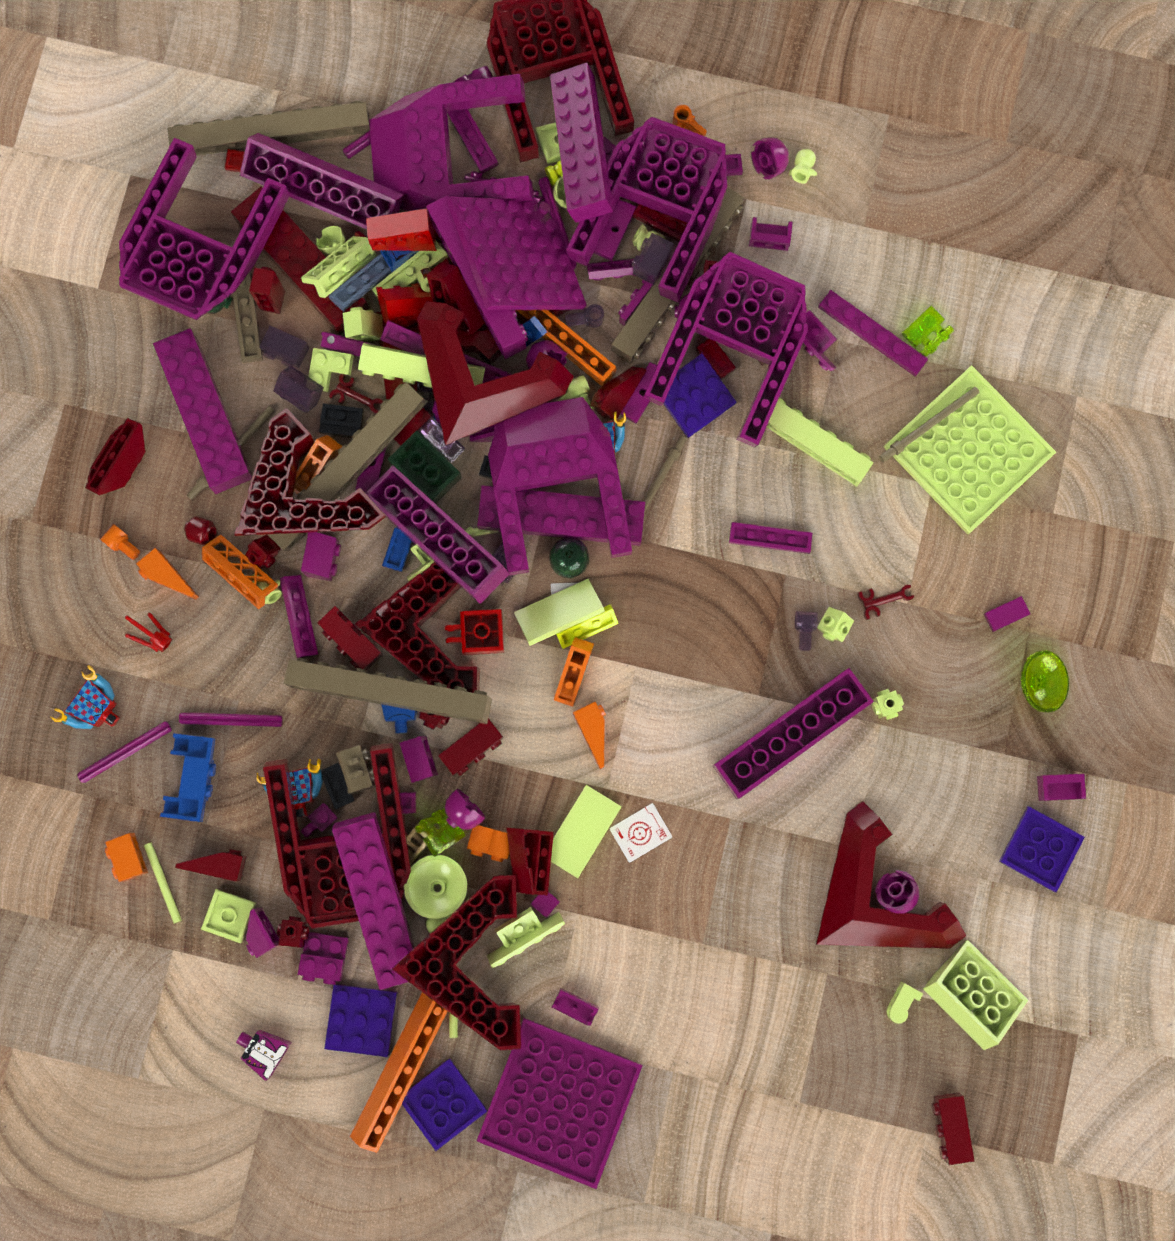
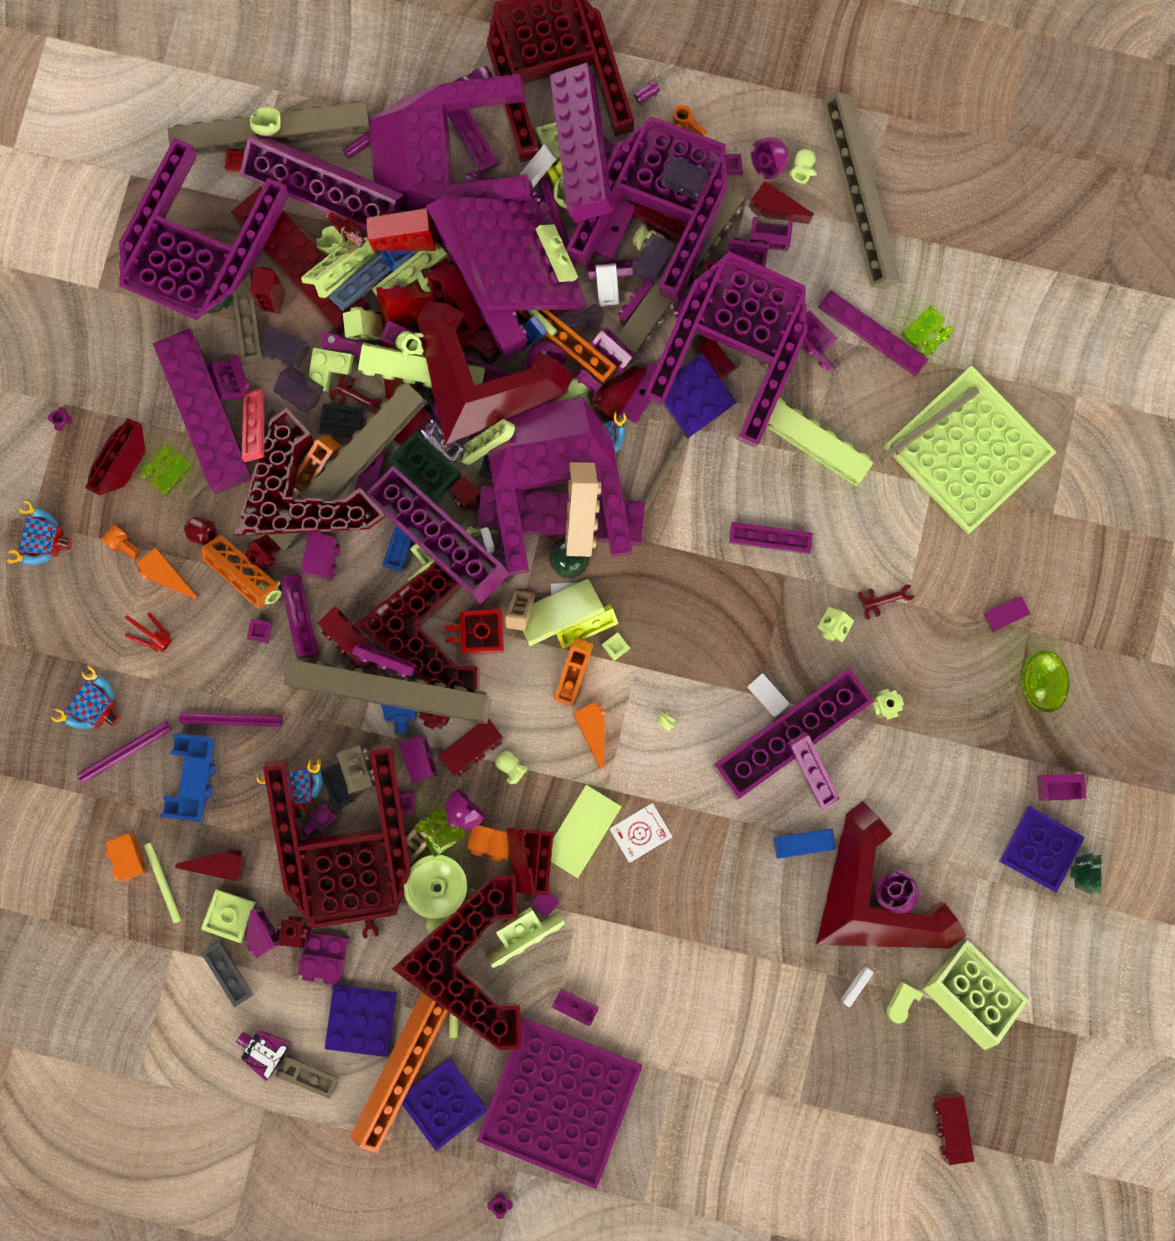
(39, 538): none -> torso
(56, 414): none -> magenta plate
(170, 473): none -> clear neon green plate
(227, 973): none -> dark grey plate
(229, 378): none -> magenta bracket
(253, 425): none -> coral tile
(259, 631): none -> magenta plate
(266, 121): none -> yellowish green hair
(307, 1077): none -> dark tan plate
(348, 228): none -> clear red plate
(374, 895): magenta brick -> none
(384, 660): none -> magenta plate
(409, 343): none -> yellowish green animal
(465, 494): none -> dark red brick
(486, 441): none -> yellowish green beam
(488, 540): none -> white tile
(500, 1211): none -> magenta plate
(510, 764): none -> yellowish green animal
(519, 611): none -> tan slope
(539, 164): none -> white tile
(550, 329): none -> yellowish green piece
(556, 253): none -> yellowish green plate
(582, 509): none -> tan wedge
(588, 380): none -> magenta pin
(607, 284): none -> white tile
(613, 349): none -> magenta hinge
(615, 646): none -> yellowish green tile
(646, 92): none -> magenta pin
(666, 721): none -> yellowish green plate
(685, 177): none -> clear purple brick
(753, 251): none -> magenta bracket
(768, 695): none -> white tile
(776, 205): none -> dark red slope
(804, 843): none -> blue beam
(806, 623): axle -> none
(813, 770): none -> plate
(856, 986): none -> white tile
(861, 191): none -> dark tan brick
(1087, 873): none -> clear green cone

